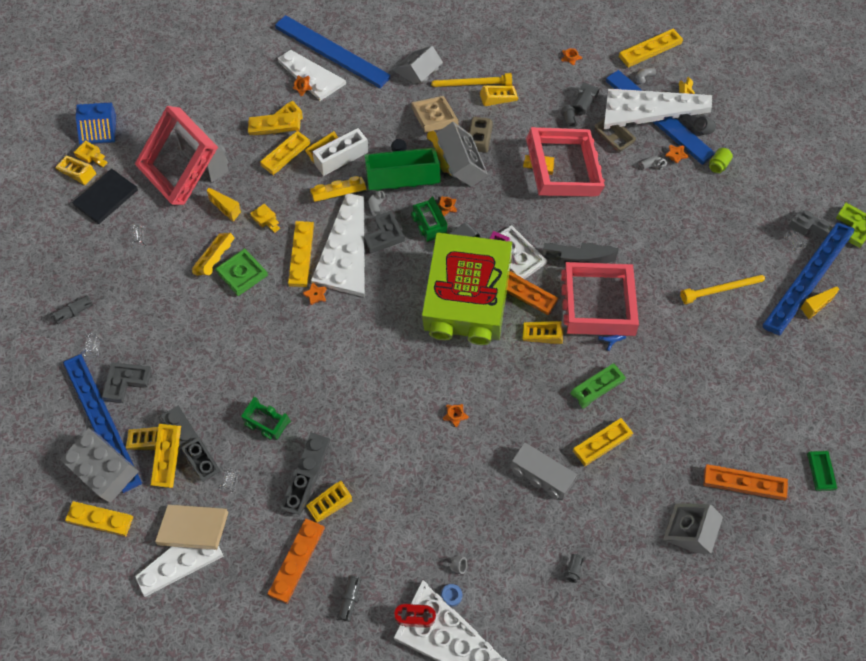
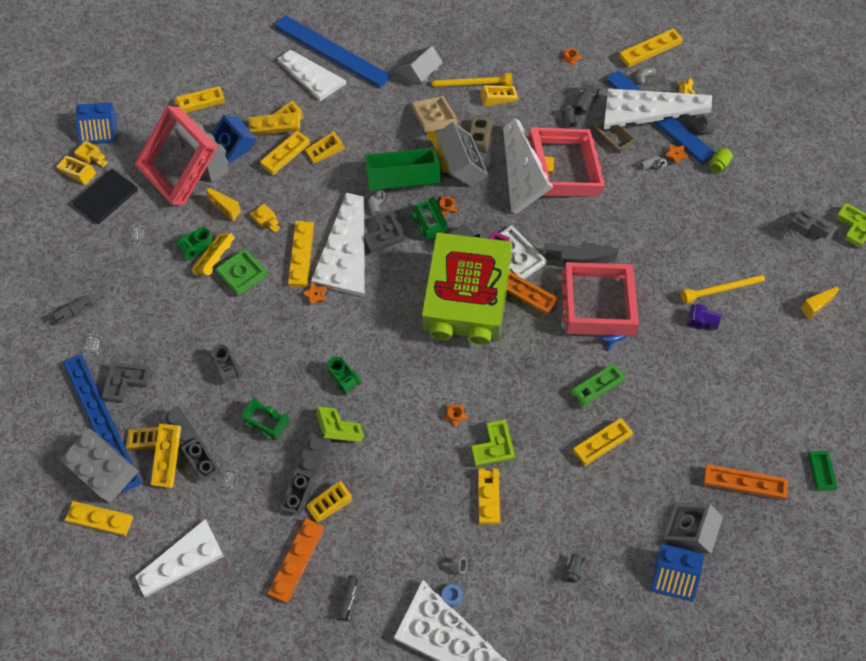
(192, 527): tan tile -> none
(195, 243): none -> green piece
(200, 99): none -> yellow plate
(226, 366): none -> dark grey piece
(233, 136): none -> blue slope
(298, 84): orange plate -> none
(334, 428): none -> lime plate
(337, 188): yellow plate -> none
(340, 151): white brick -> none
(345, 377): none -> green piece
(398, 145): black arm -> none
(413, 621): red beam -> none
(488, 497): none -> yellow plate
(498, 449): none -> lime plate
(524, 168): none -> white wing
(543, 471): light grey brick -> none
(551, 325): yellow slope -> none
(677, 572): none -> blue slope
(701, 317): none -> dark purple piece
(808, 279): blue tile -> none

